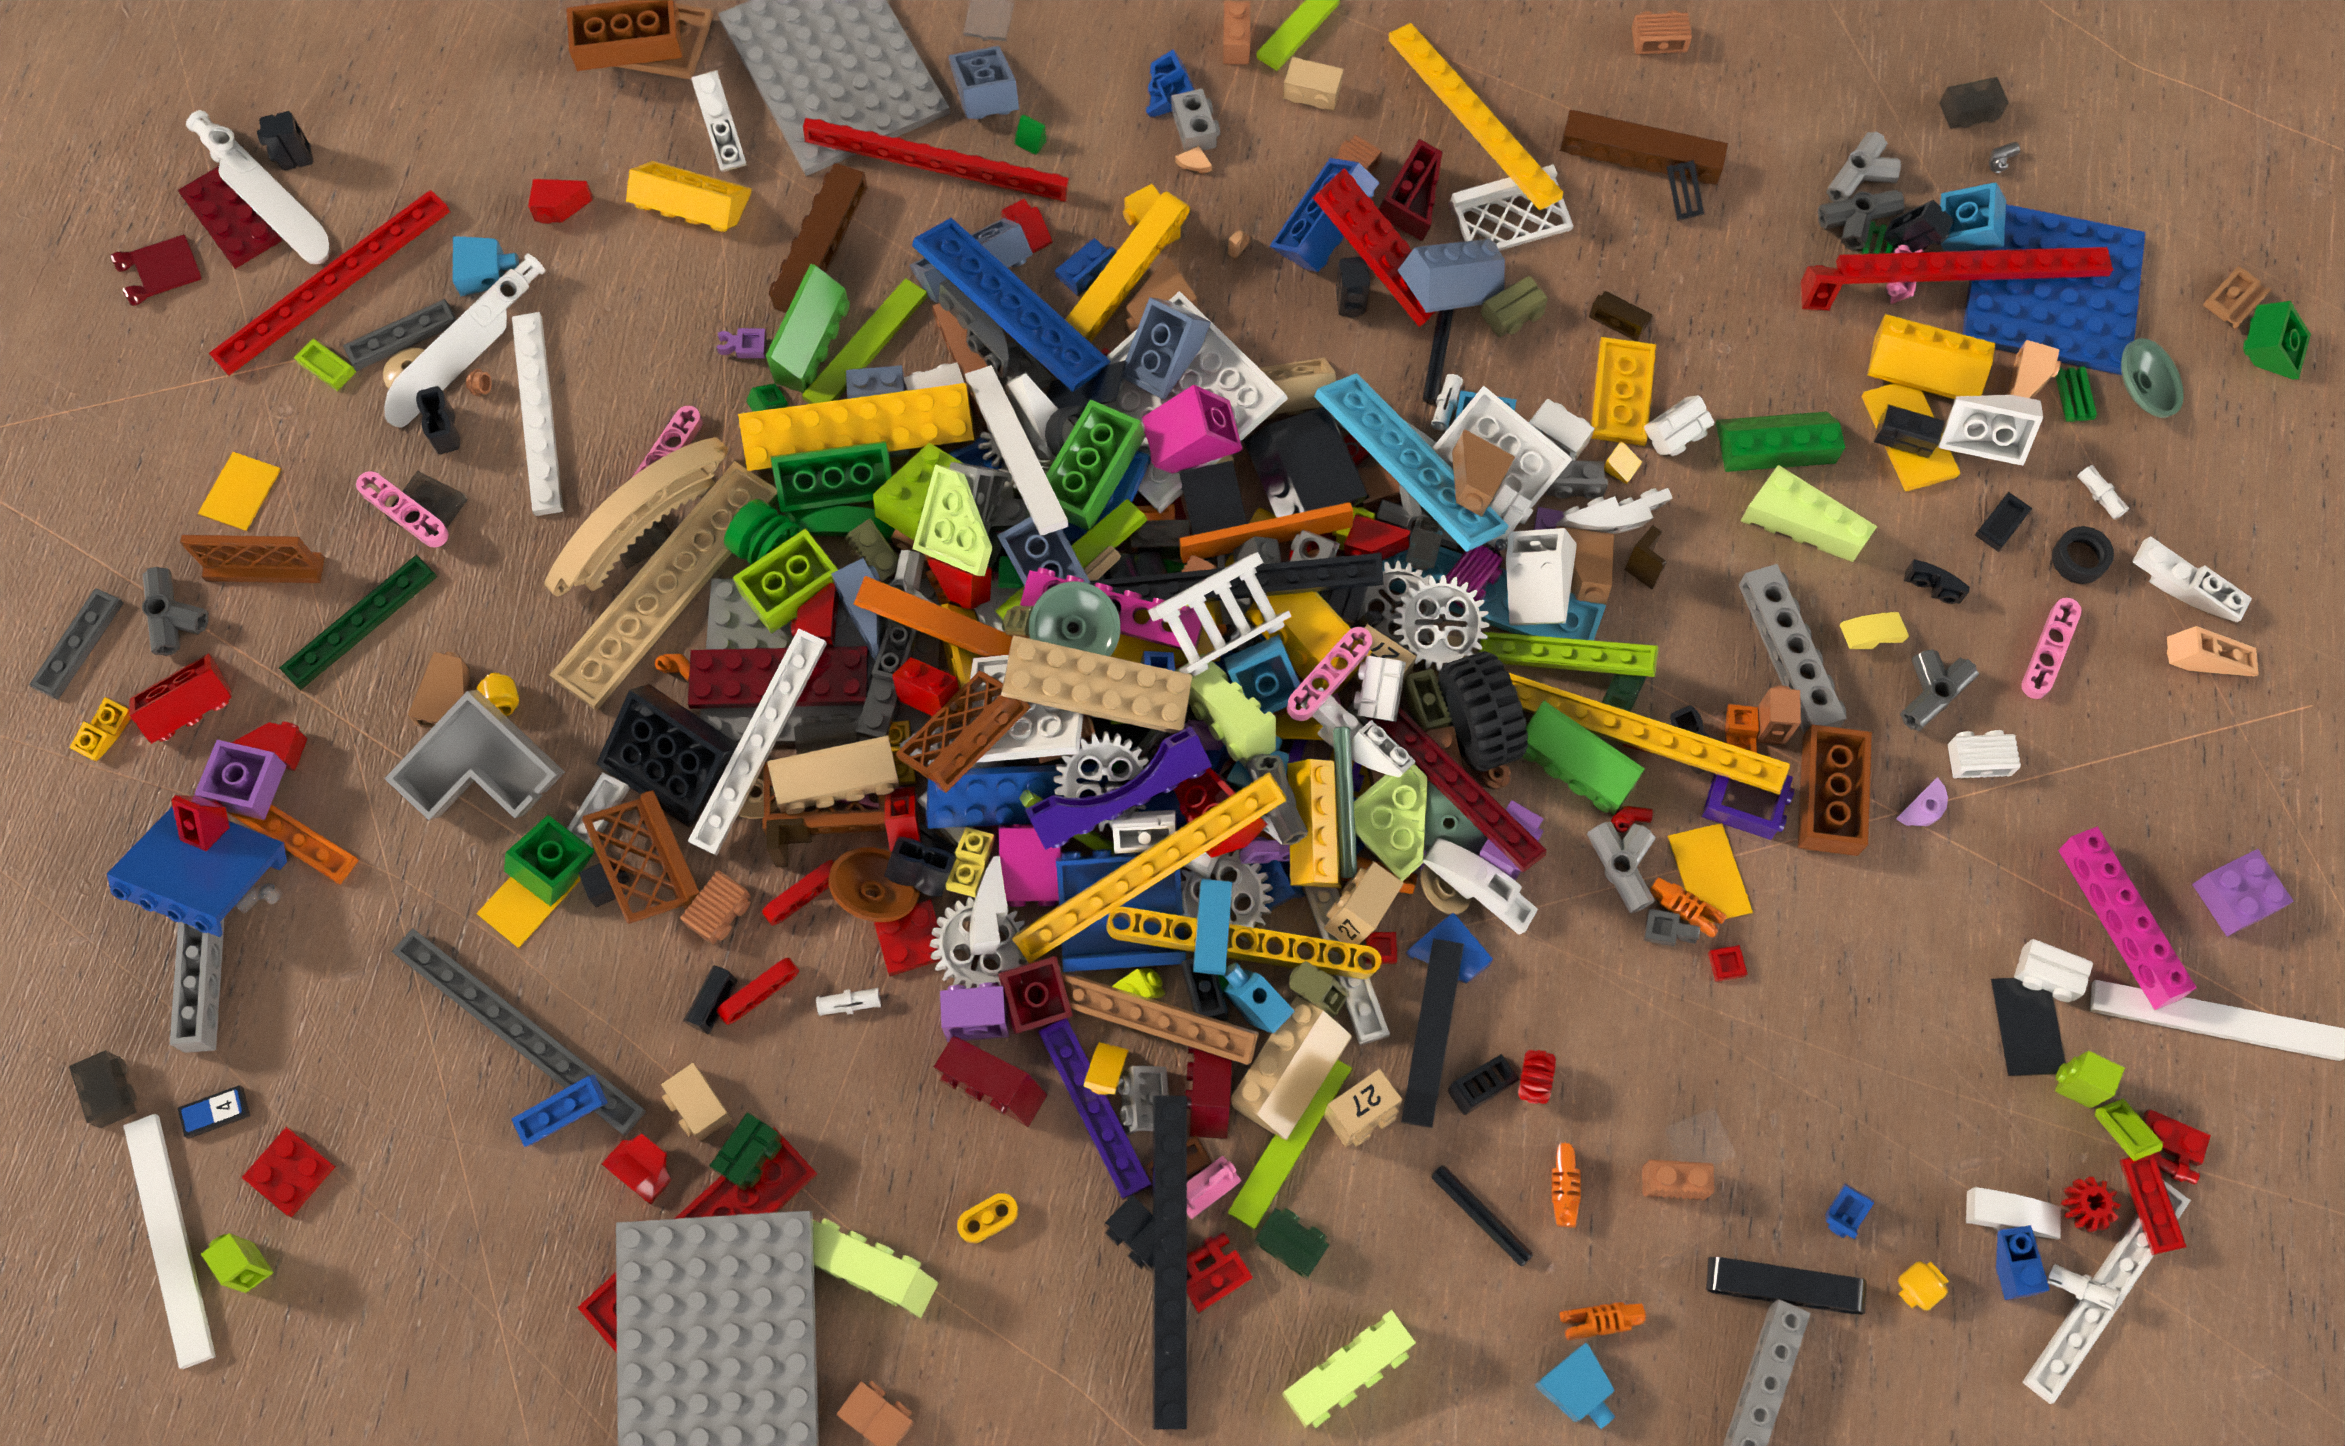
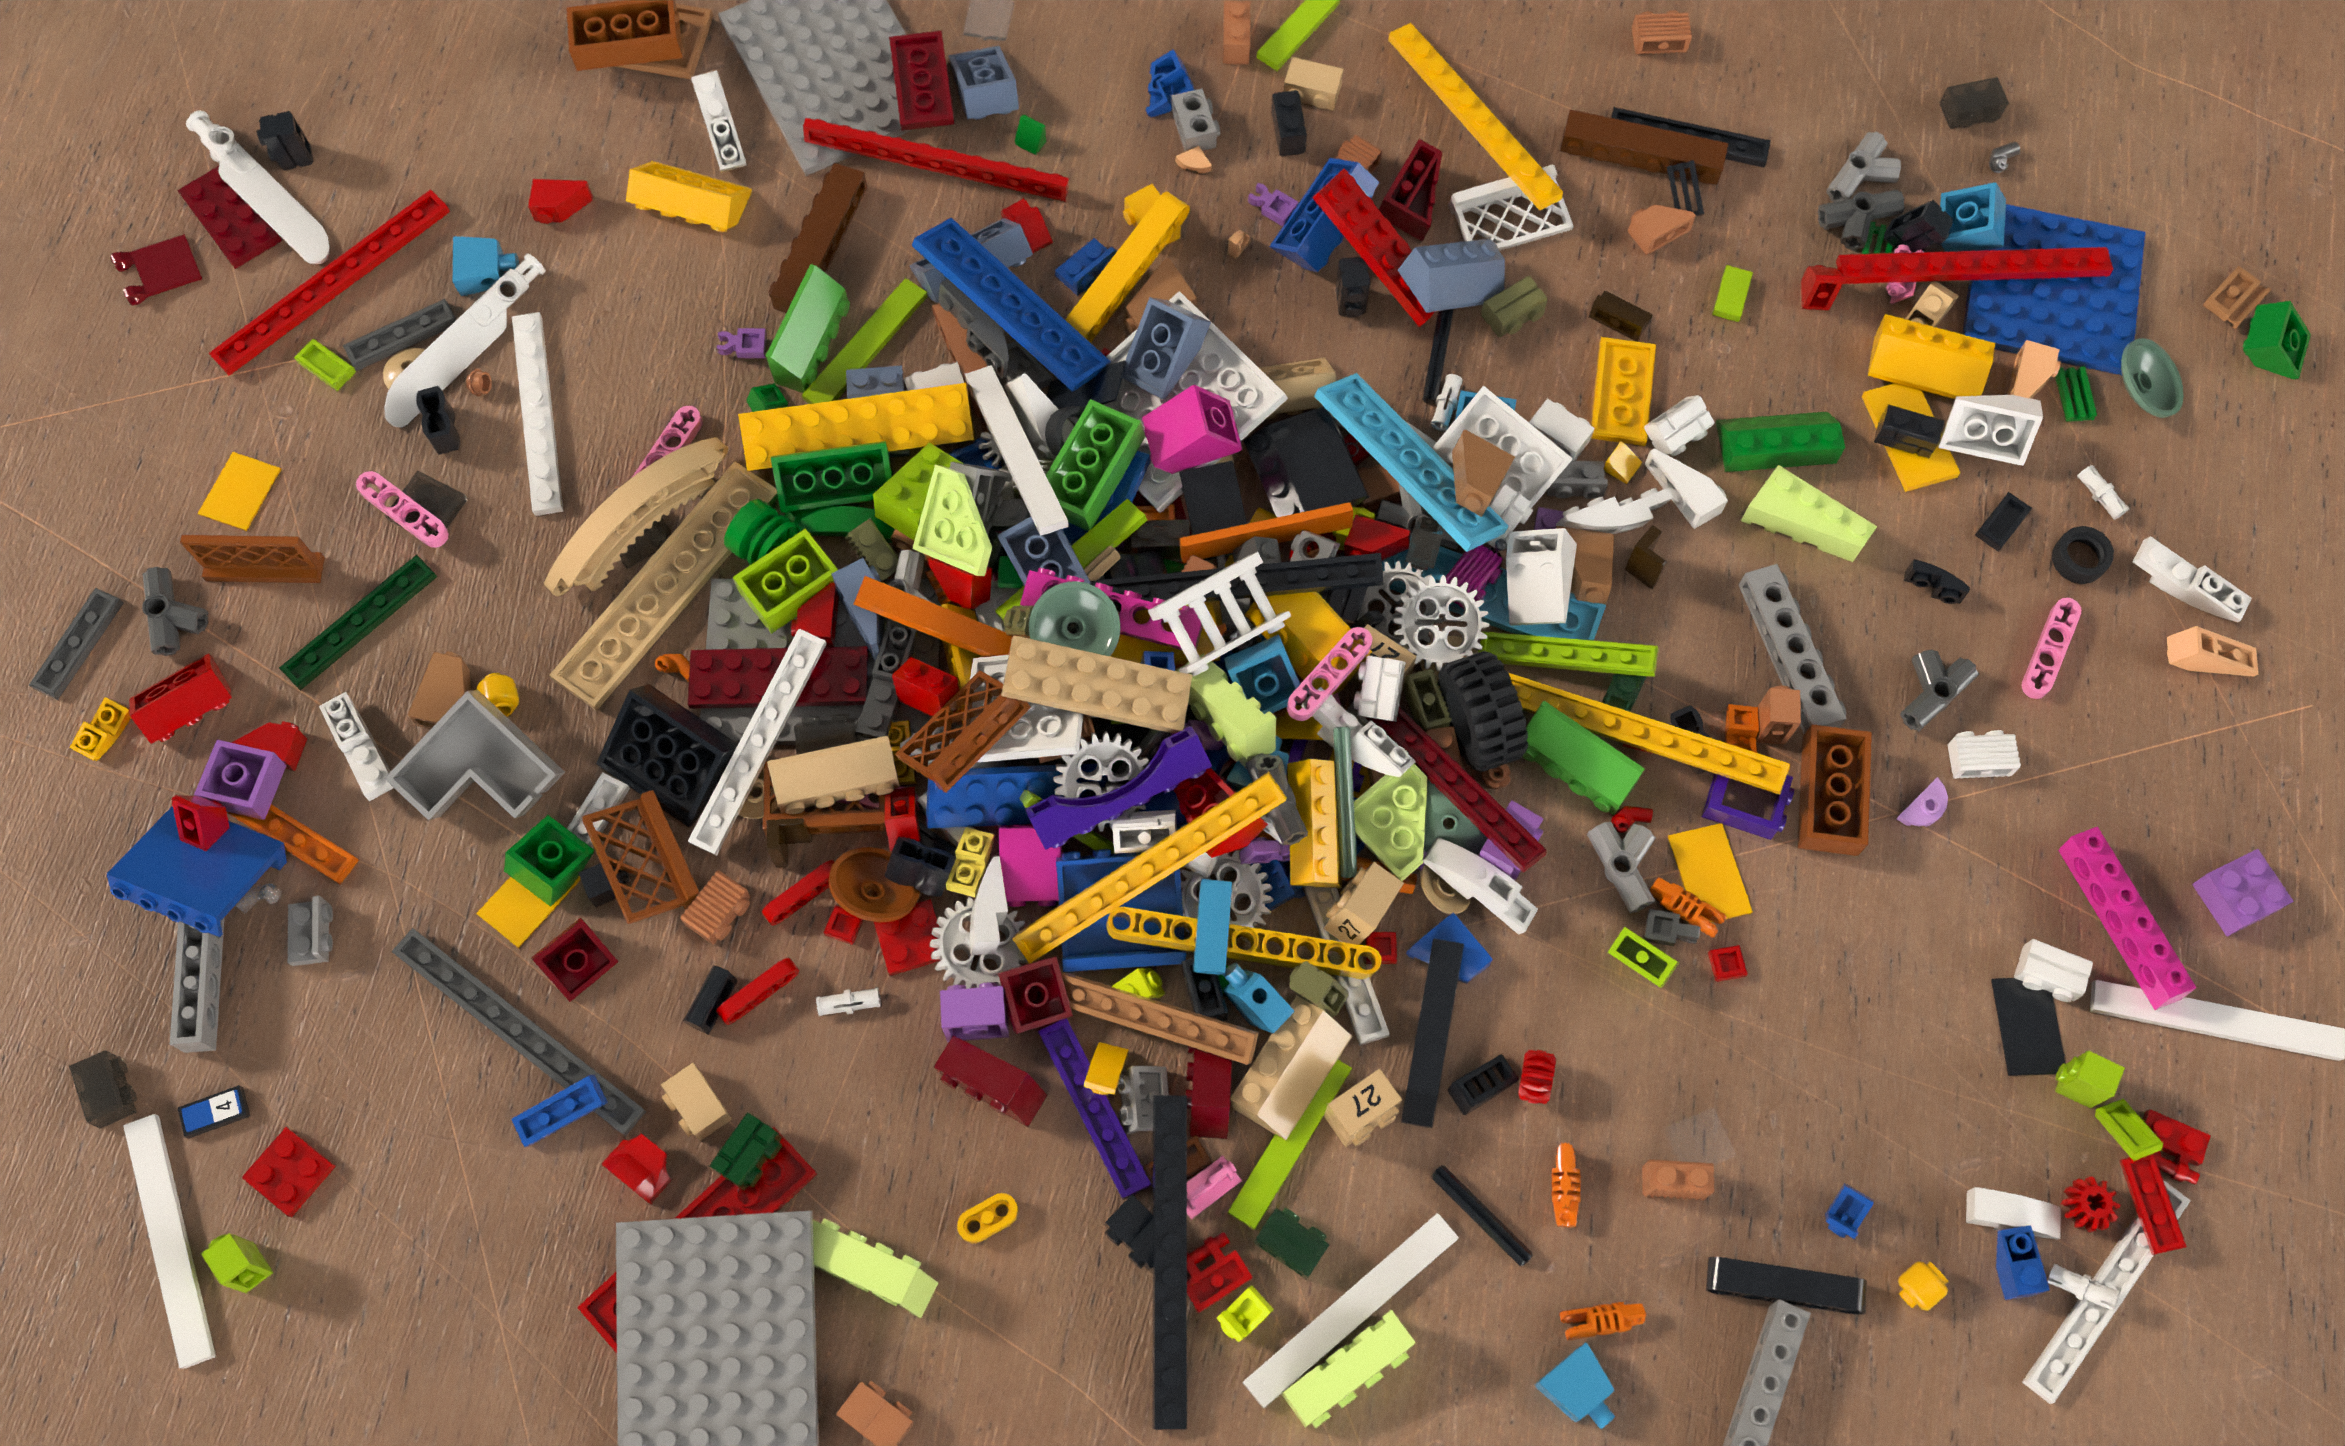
(309, 932): none -> light grey bracket
(357, 745): none -> white slope
(574, 959): none -> dark red slope
(843, 926): none -> red tile
(921, 80): none -> dark red plate
(1244, 1314): none -> neon yellow bracket
(1274, 206): none -> medium lavender plate
(1288, 123): none -> black brick
(1350, 1310): none -> white tile
(1643, 957): none -> lime brick
(1659, 226): none -> nougat slope
(1691, 491): none -> white slope
(1732, 293): none -> lime tile
(1740, 147): none -> black tile
(1870, 630): light yellow slope -> none
(1933, 305): none -> tan slope

